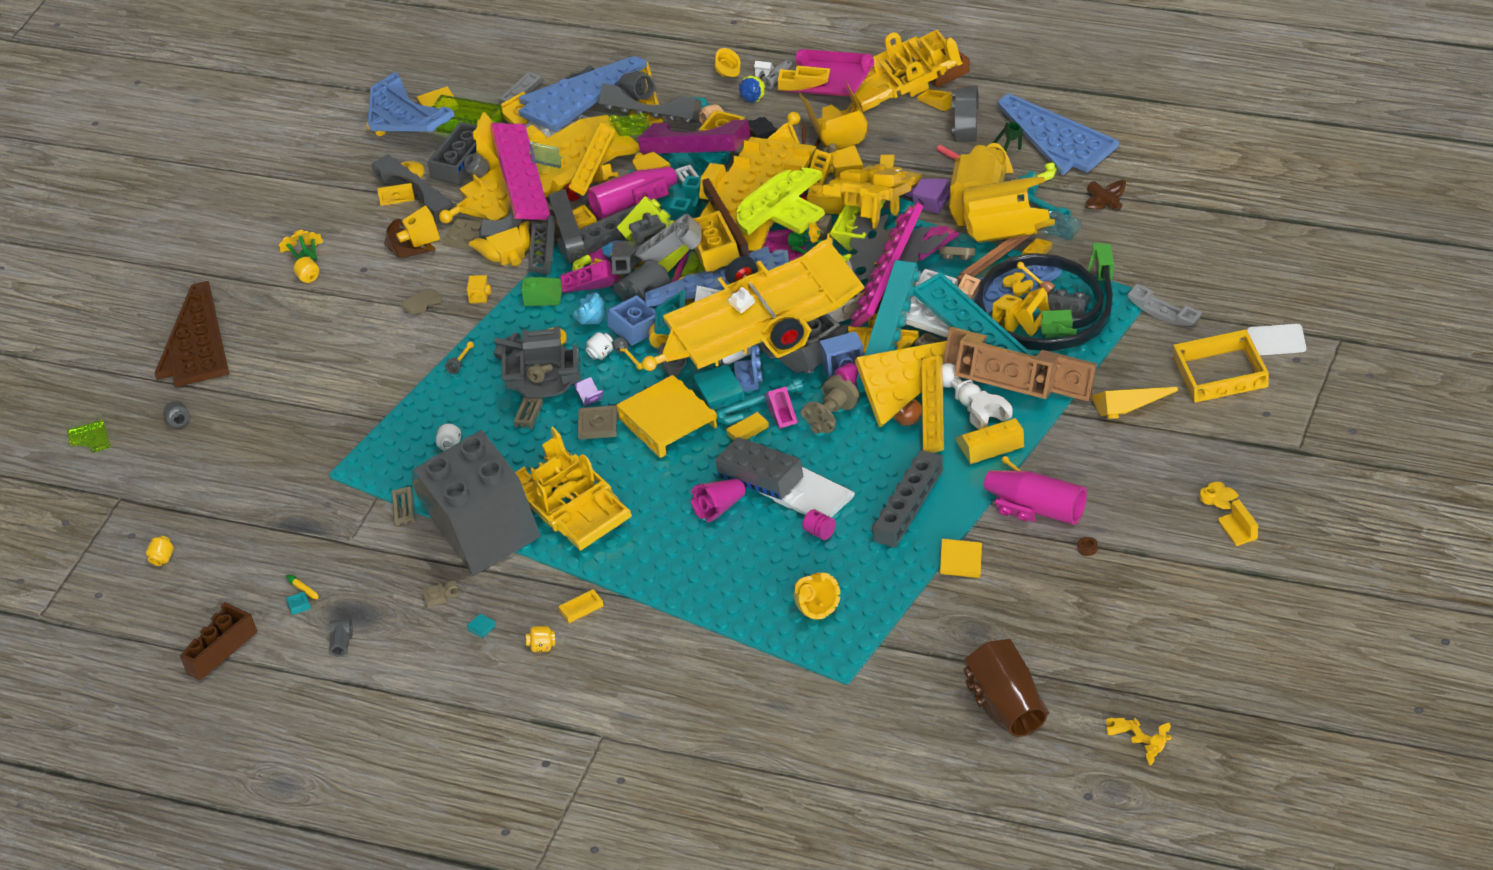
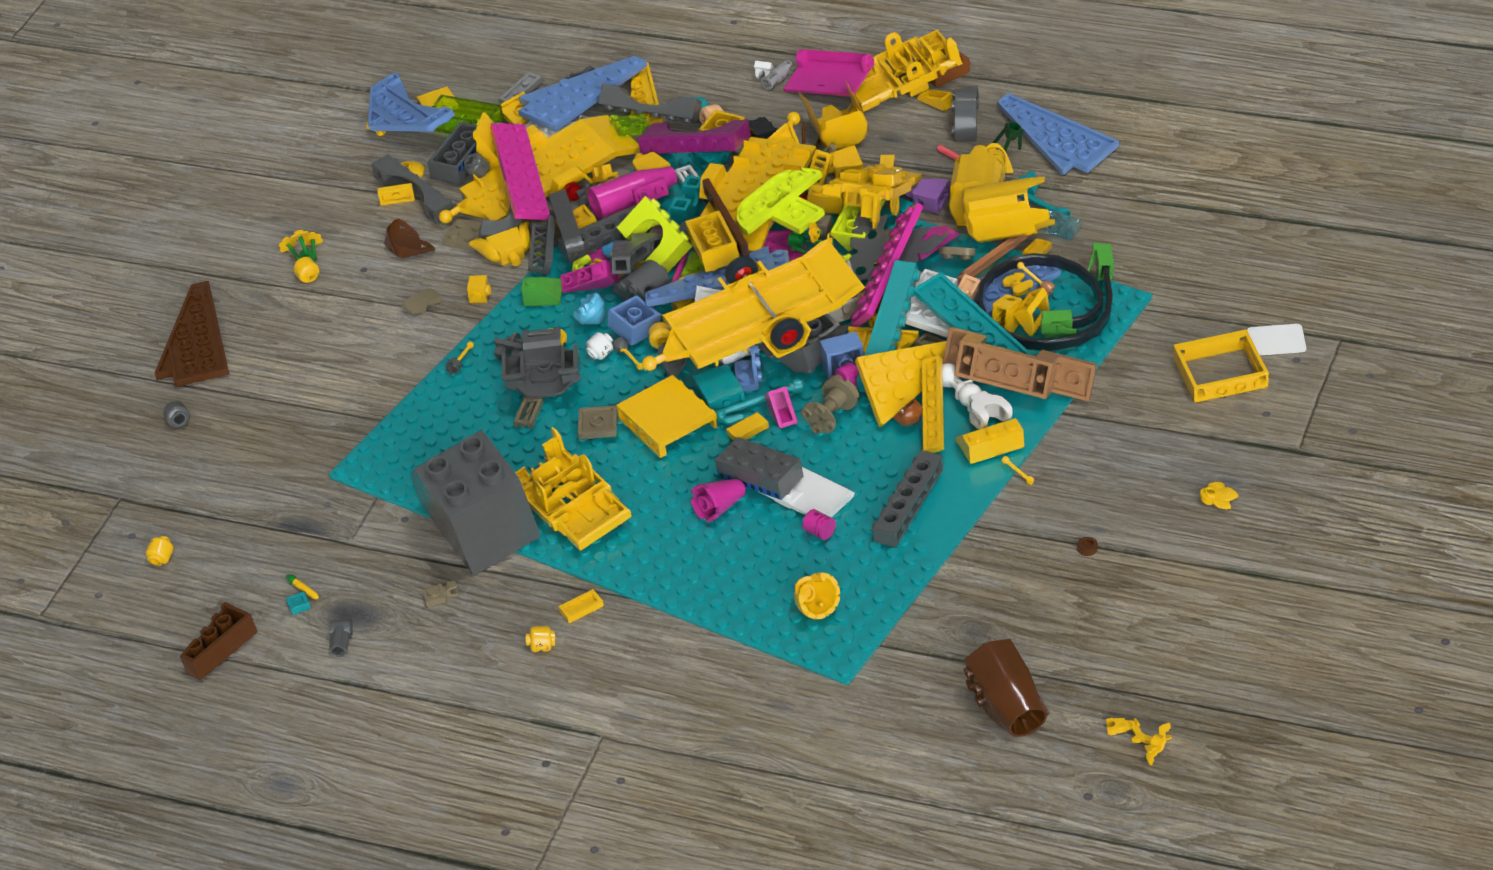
(90, 435): clear neon green tile -> none
(405, 518): dark tan tile -> none
(419, 228): yellow torso -> none
(447, 436): white head -> none
(481, 625): teal tile -> none
(536, 372): dark tan plate -> none
(545, 155): clear light blue piece -> none
(588, 391): bracket -> none
(591, 159): yellow plate -> none
(635, 85): dark grey helmet -> none
(647, 226): dark grey hips -> none
(672, 304): teal slope -> none
(680, 232): light grey beam -> none
(727, 63): yellow piece -> none
(741, 300): white tile -> none
(752, 89): blue piece -> none
(802, 78): yellow slope -> none
(961, 558): yellow tile -> none
(1032, 493): dark pink piece -> none
(1049, 172): neon yellow arm -> none
(1067, 301): dark grey bracket -> none
(1107, 196): reddish brown plant -> none
(1123, 401): yellow wedge -> none
(1162, 310): light grey slope -> none
(1239, 524): yellow panel -> none

